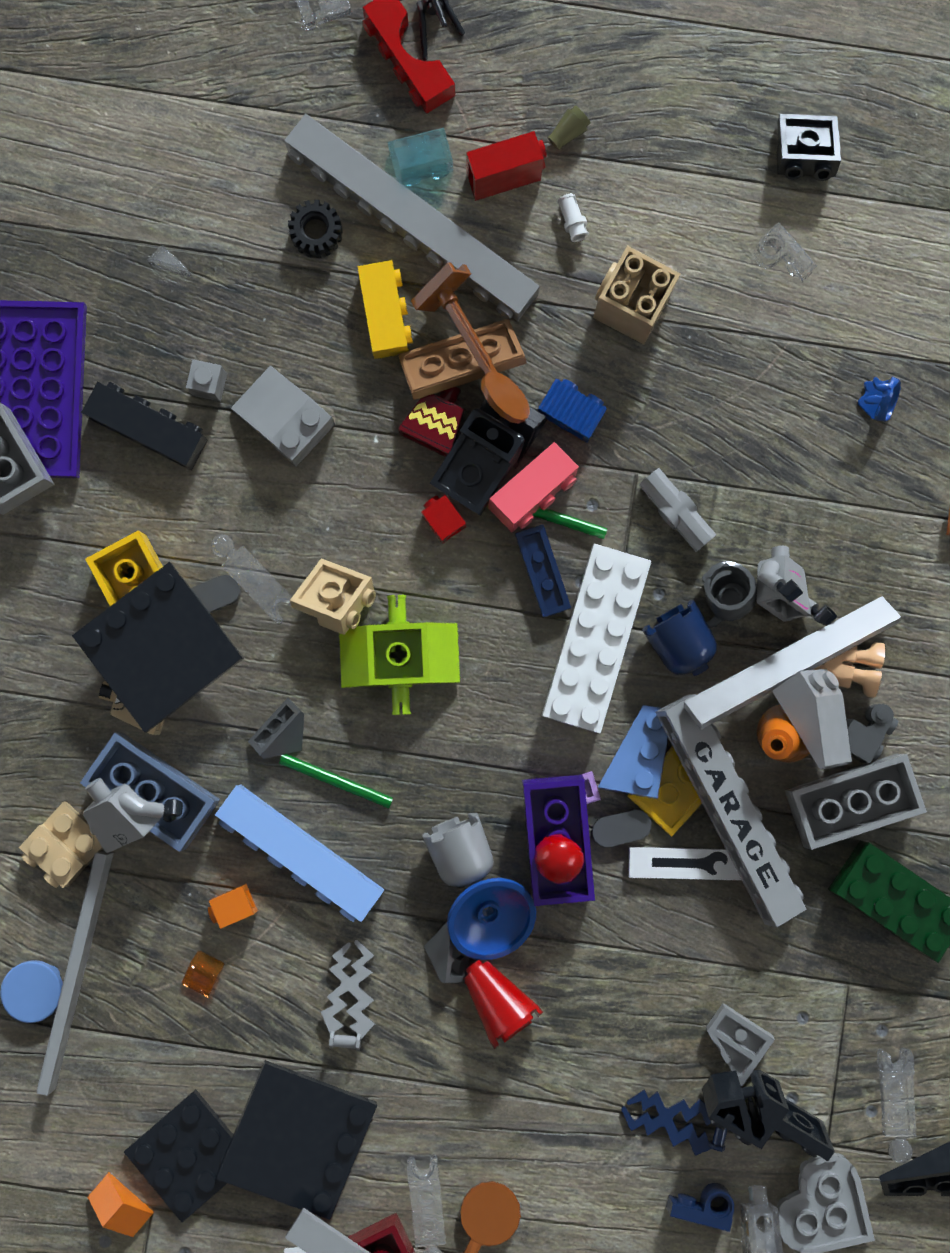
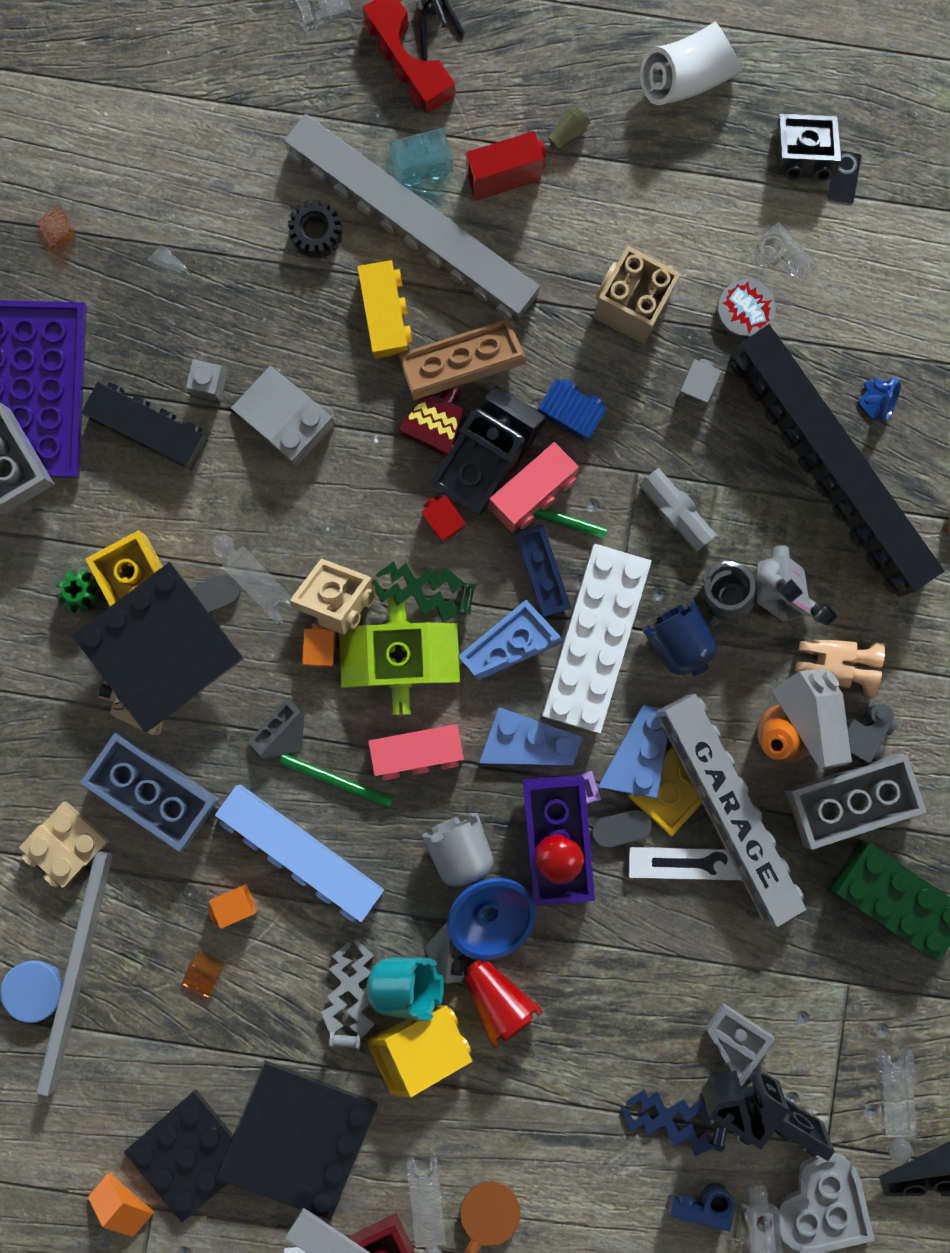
(56, 227): none -> clear orange slope
(82, 599): none -> green piece
(123, 816): light grey torso -> none
(319, 646): none -> orange brick
(405, 987): none -> teal cylinder
(414, 589): none -> dark green piece
(416, 751): none -> coral brick
(419, 1052): none -> yellow slope
(498, 389): dark orange piece -> none
(510, 642): none -> medium blue wing
(528, 741): none -> medium blue wing
(575, 223): white pin -> none
(688, 66): none -> white brick
(699, 383): none -> light grey brick
(745, 308): none -> tile
(800, 656): tile -> none
(834, 463): none -> black brick
(843, 186): none -> black sticker

